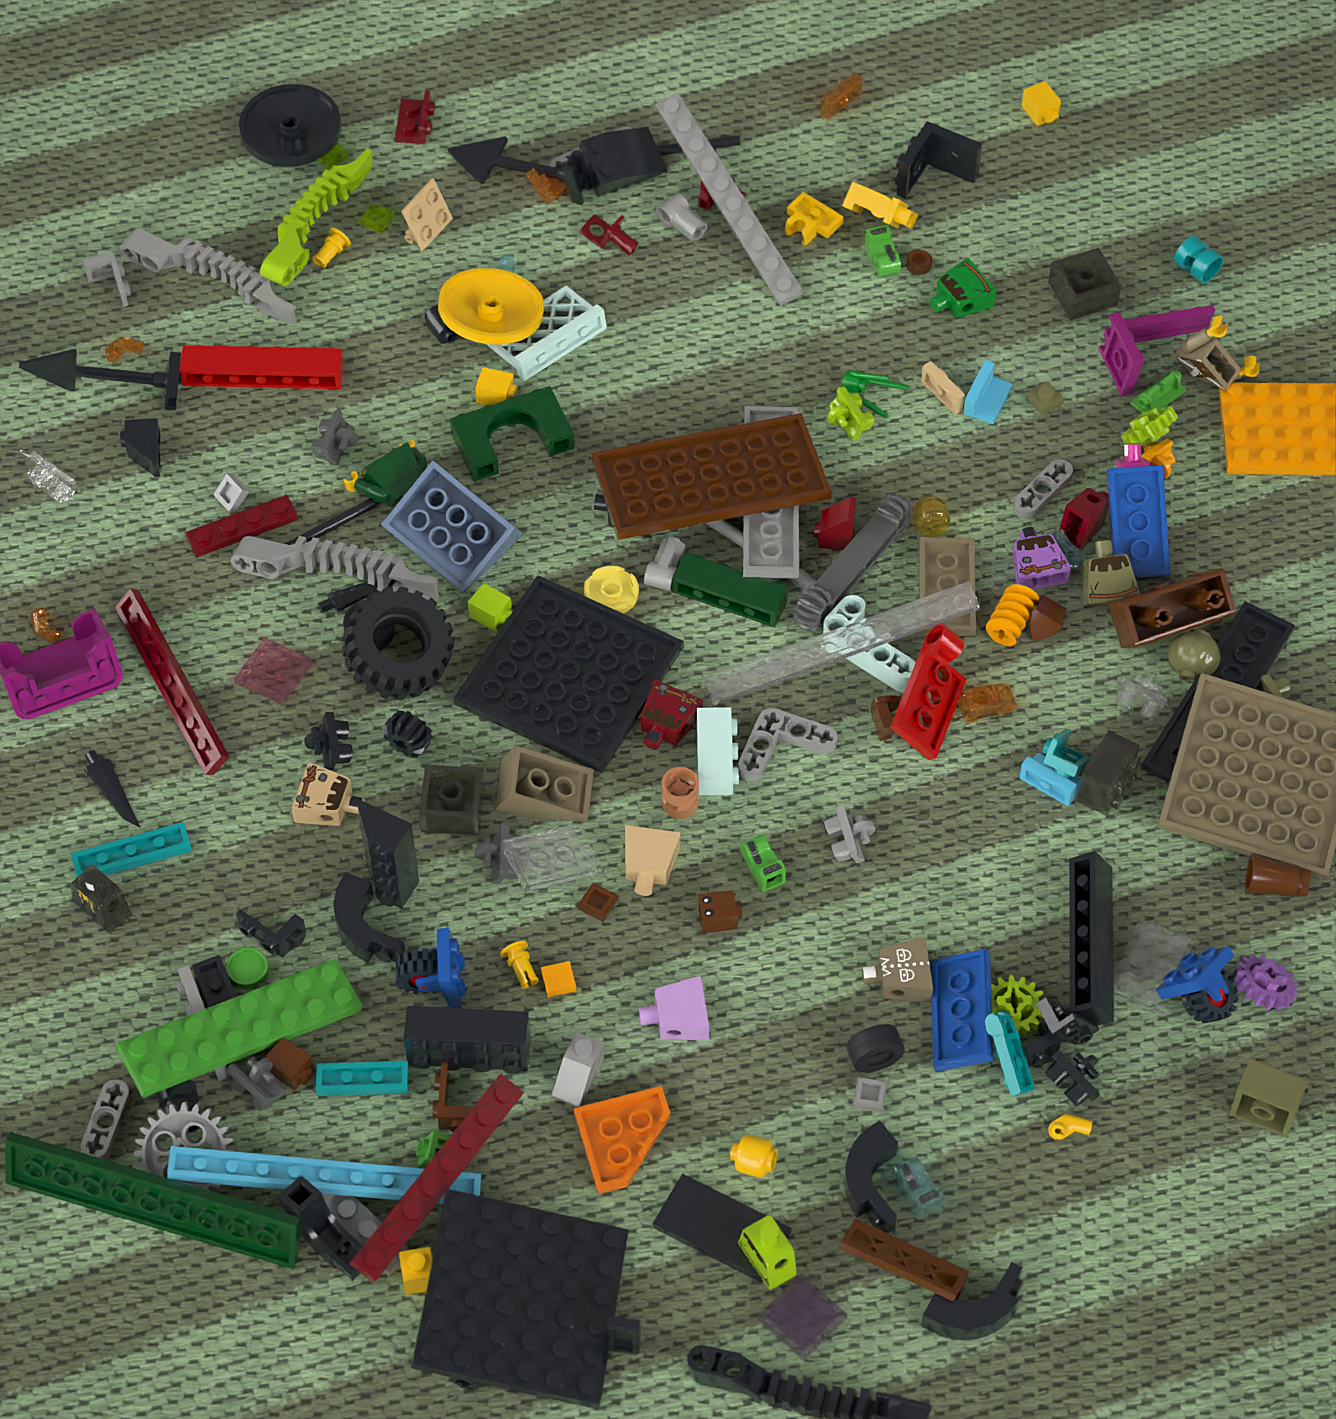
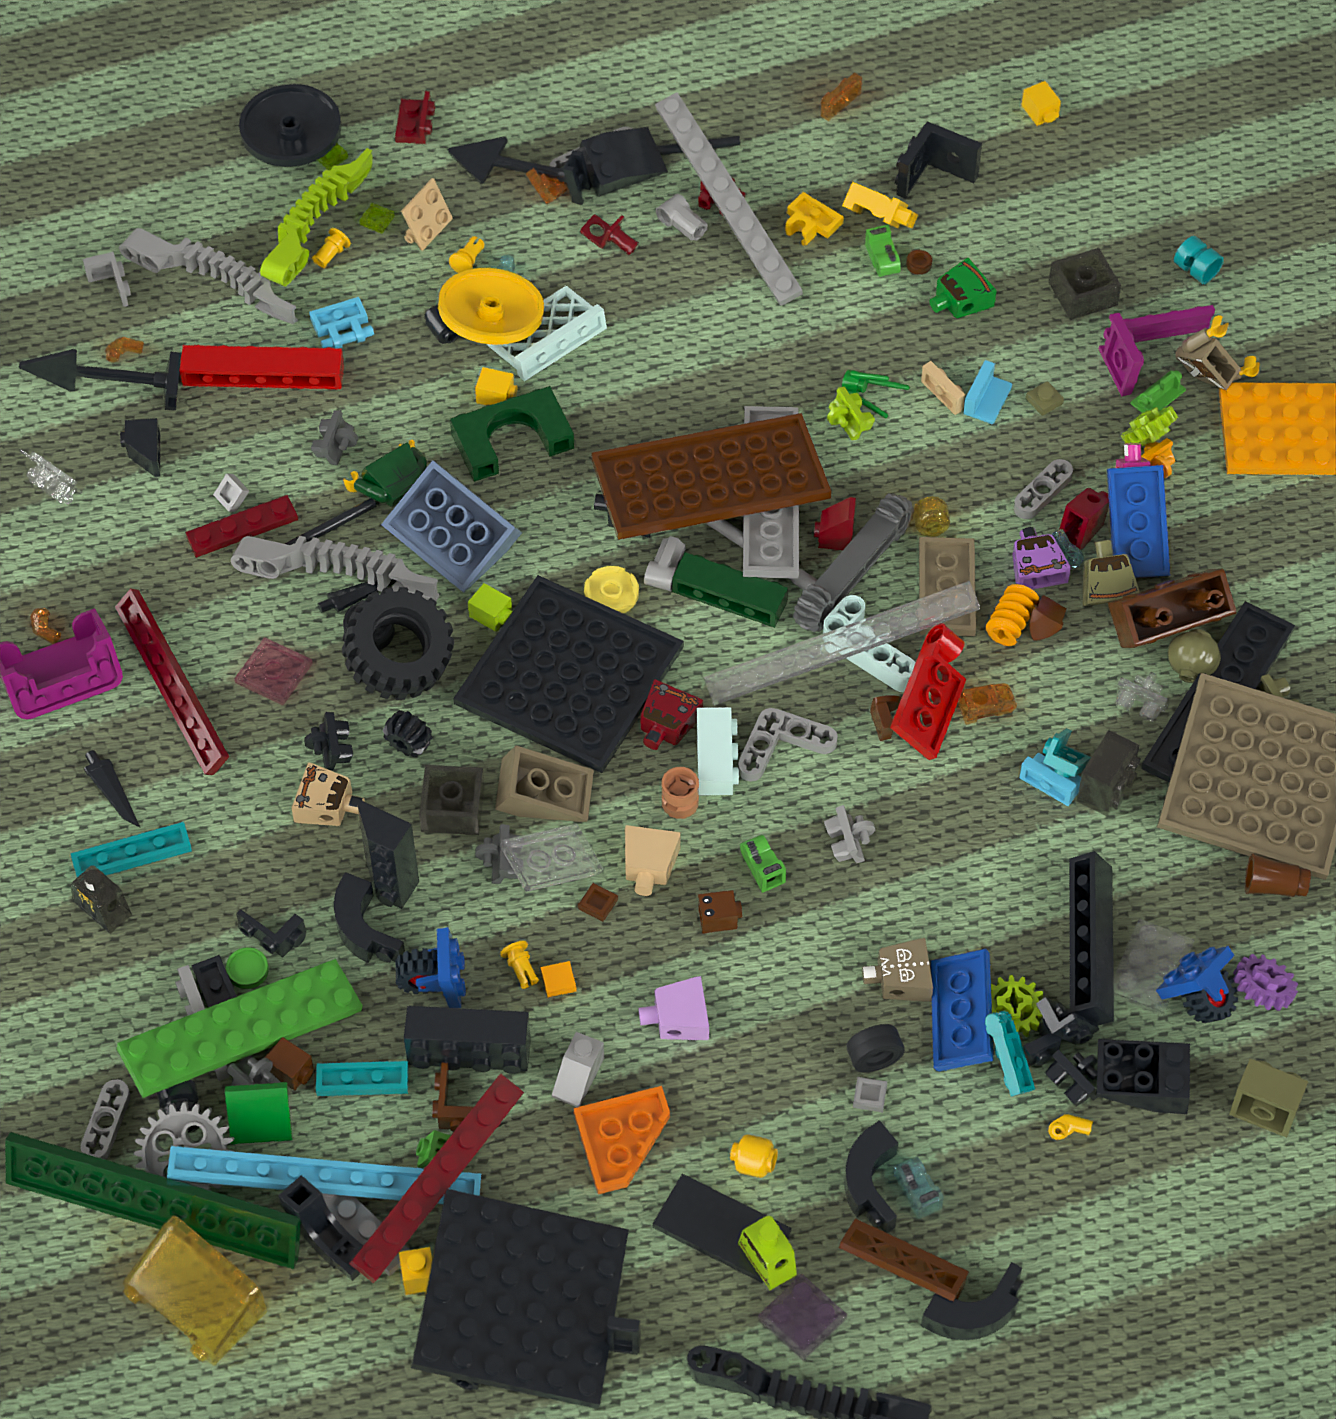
(195, 1290): none -> clear yellow windscreen
(258, 1113): none -> green tile
(339, 317): none -> medium azure plate
(465, 257): none -> yellow pin
(1145, 1074): none -> black slope

